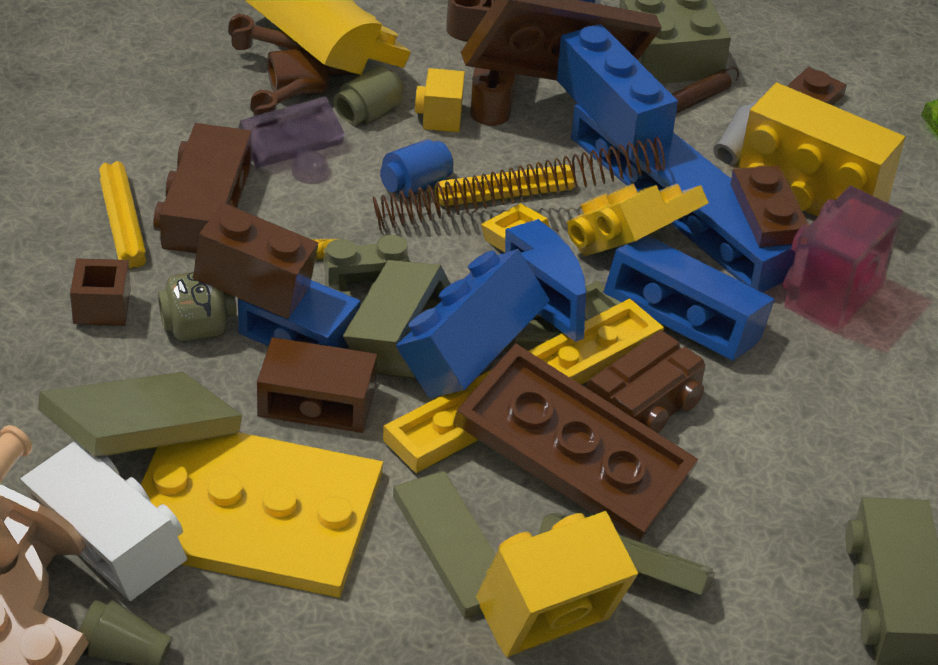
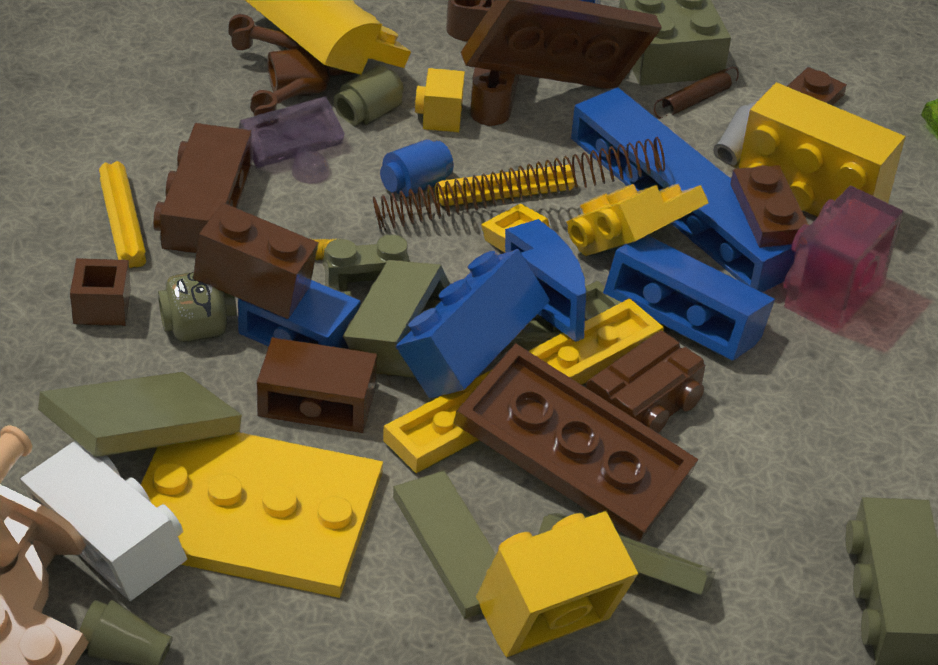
(616, 89): blue brick -> none

